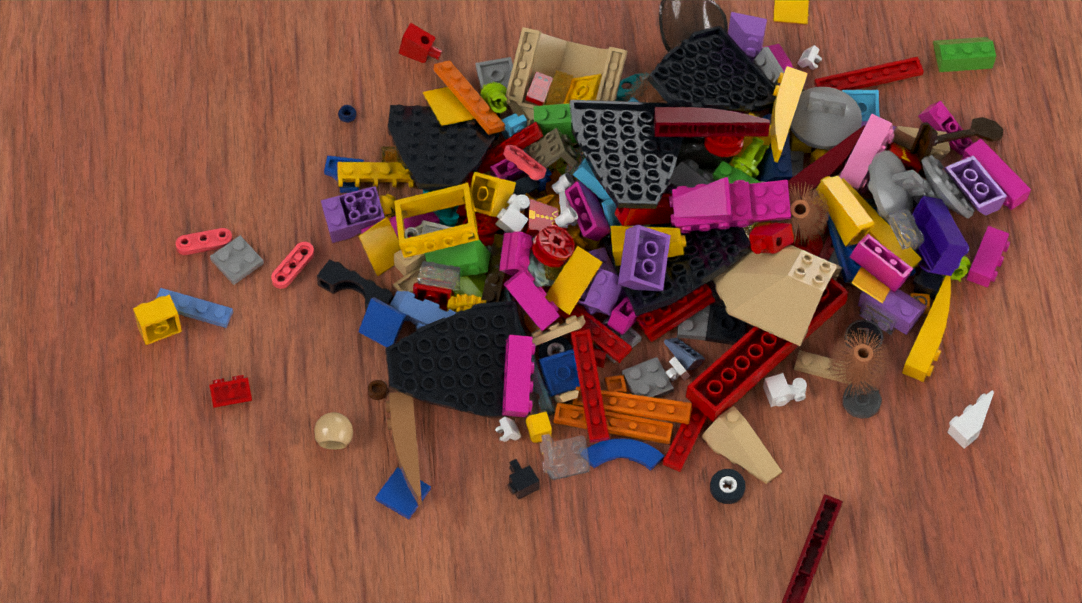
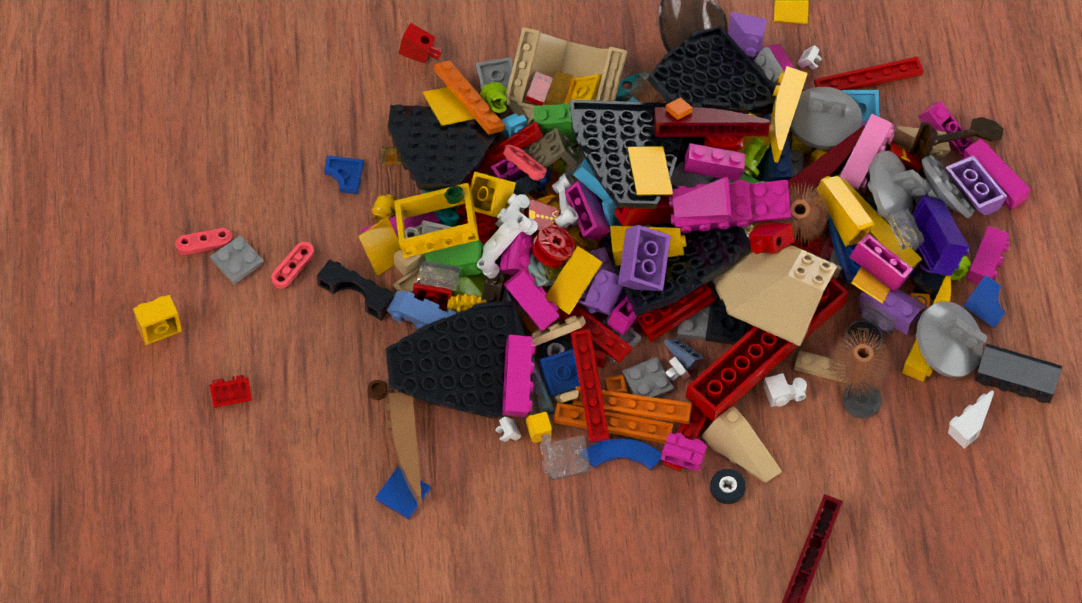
(199, 308): medium blue plate -> none
(333, 431): tan helmet -> none
(347, 109): dark blue plate -> none
(351, 213): medium lavender slope -> none
(372, 172): yellow hinge -> none
(382, 322): blue tile -> none
(454, 194): none -> dark green tile
(500, 241): none -> white plate
(522, 481): black brick -> none
(650, 171): none -> yellow window
(679, 108): none -> orange tile
(684, 451): none -> dark pink brick
(714, 162): none -> dark pink brick
(950, 339): none -> light grey bracket
(964, 54): bright green slope -> none
(985, 302): none -> blue tile
(1018, 373): none -> slope

